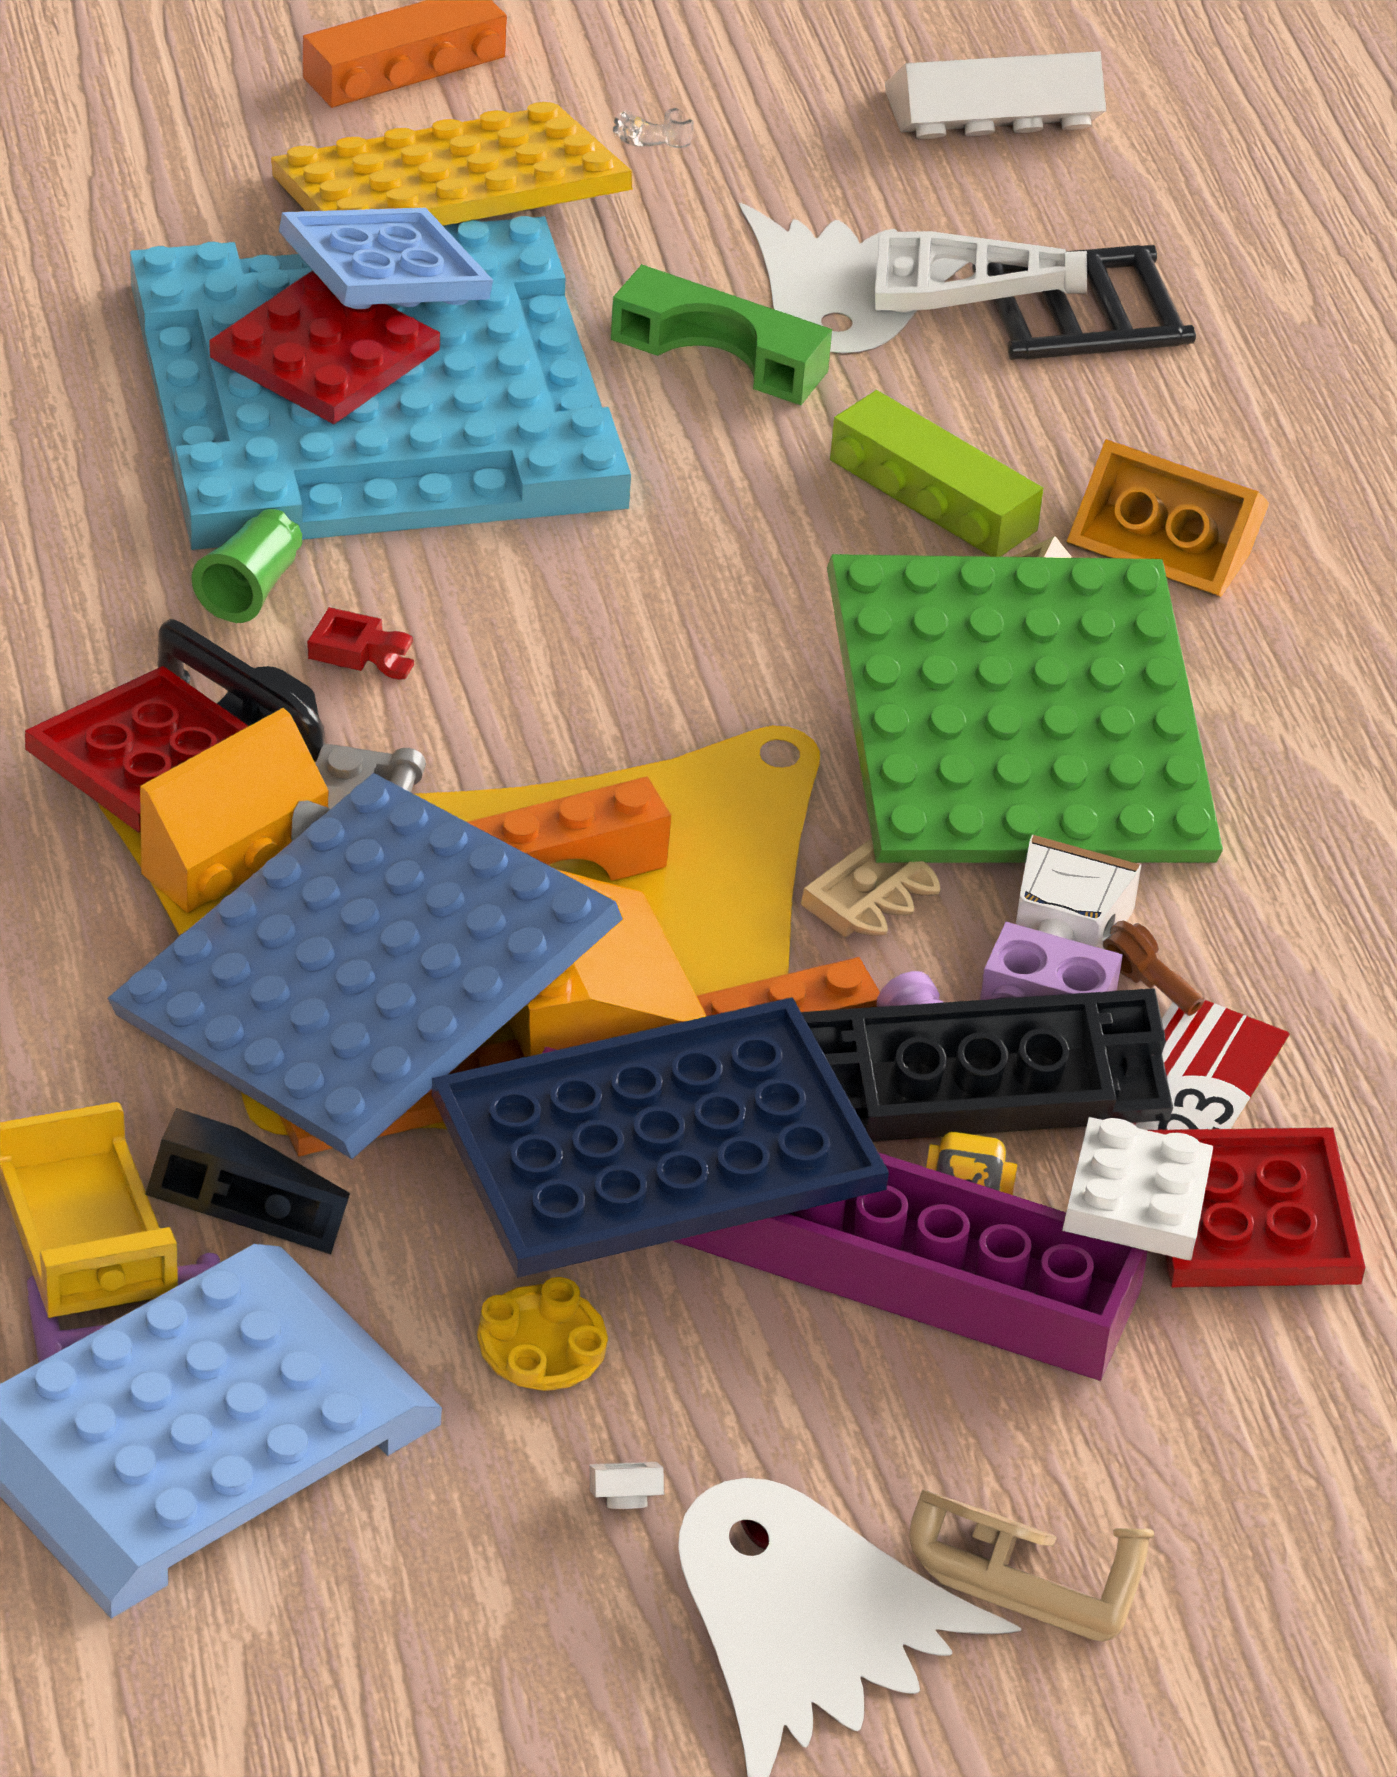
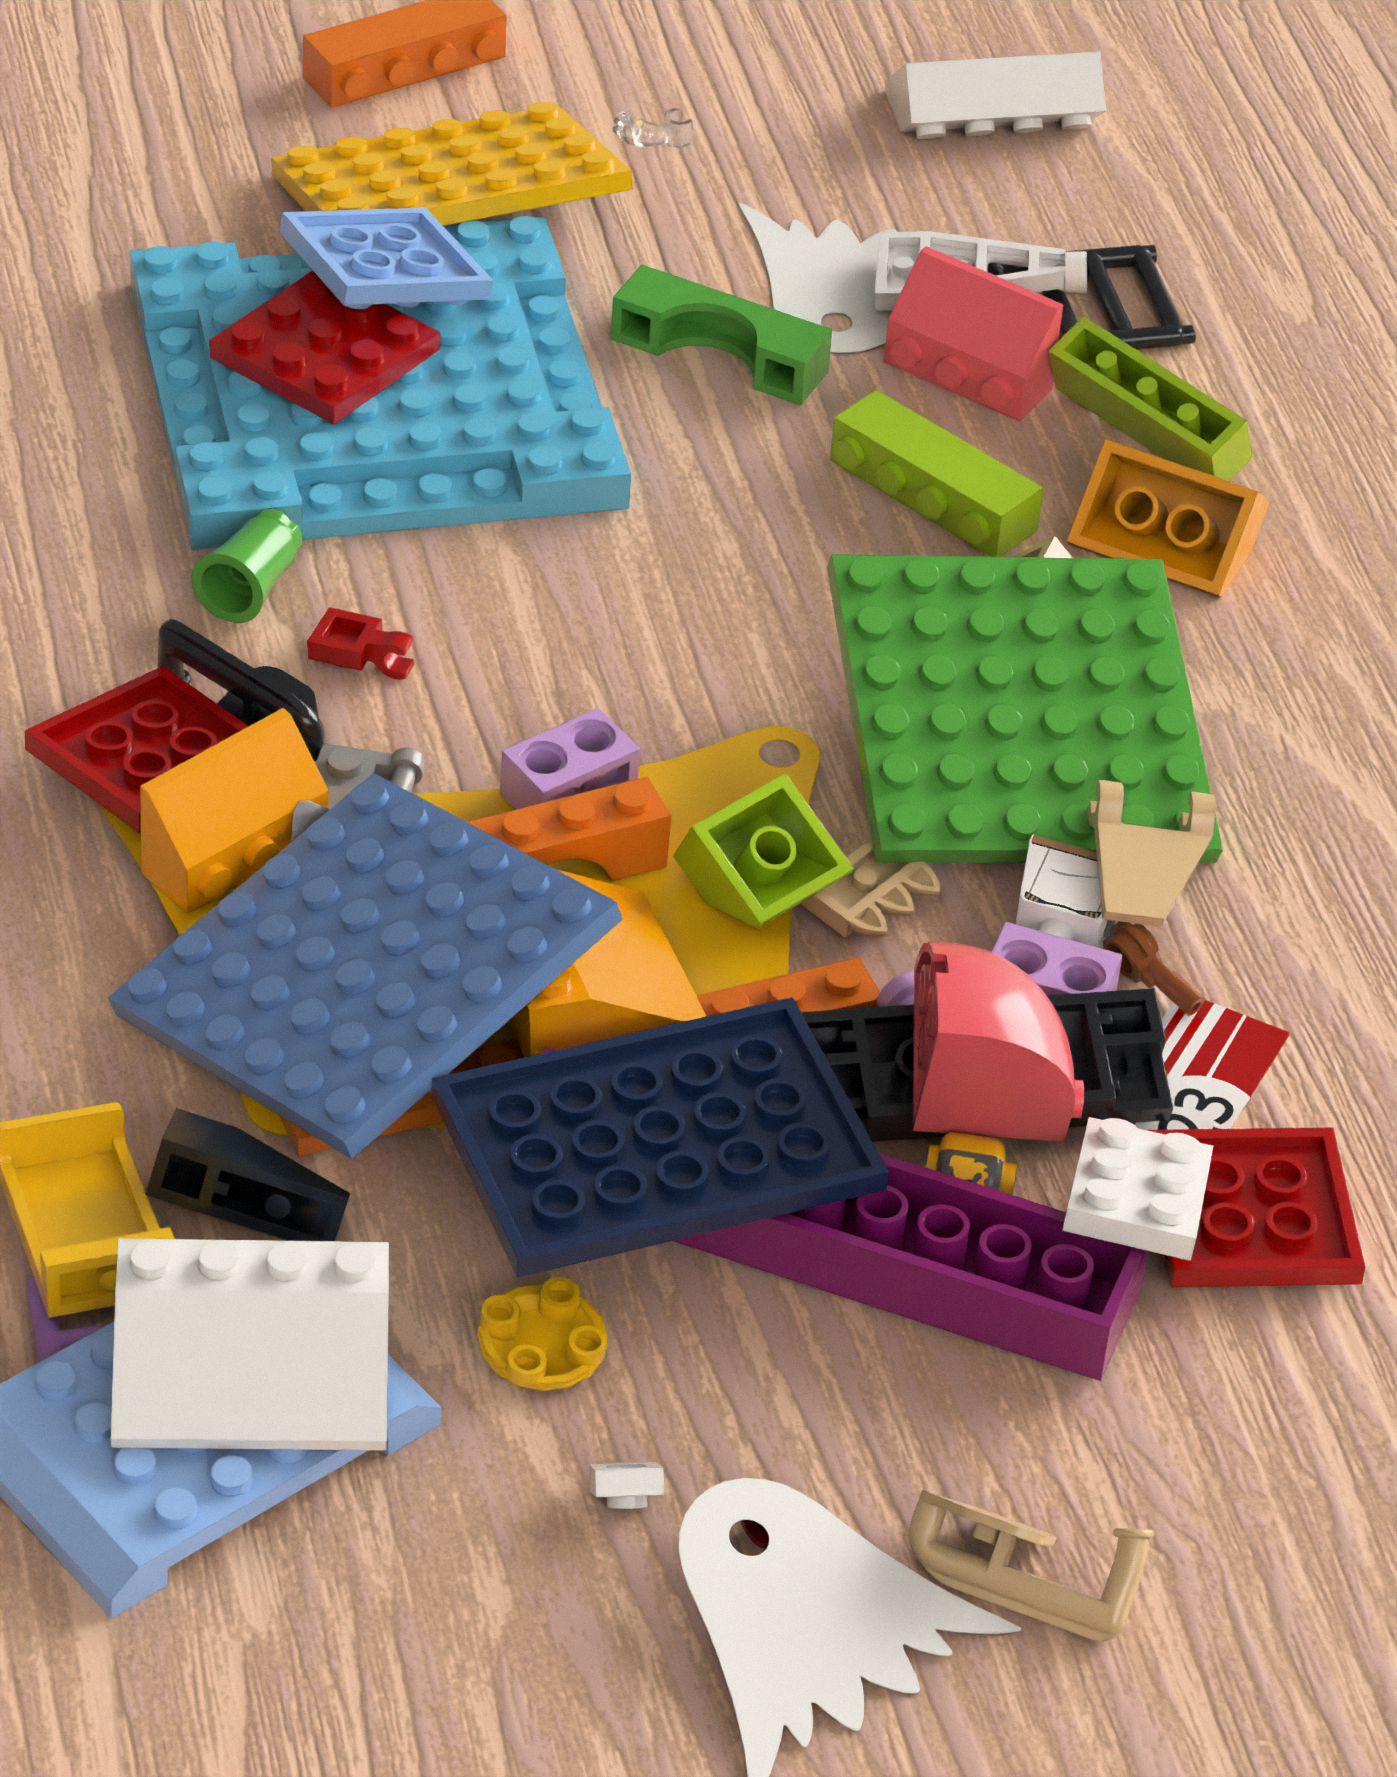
(250, 1344): none -> white slope
(568, 761): none -> lavender brick
(761, 854): none -> lime slope
(974, 334): none -> coral slope
(988, 1049): none -> coral brick
(1142, 865): none -> tan flag
(1149, 402): none -> lime brick

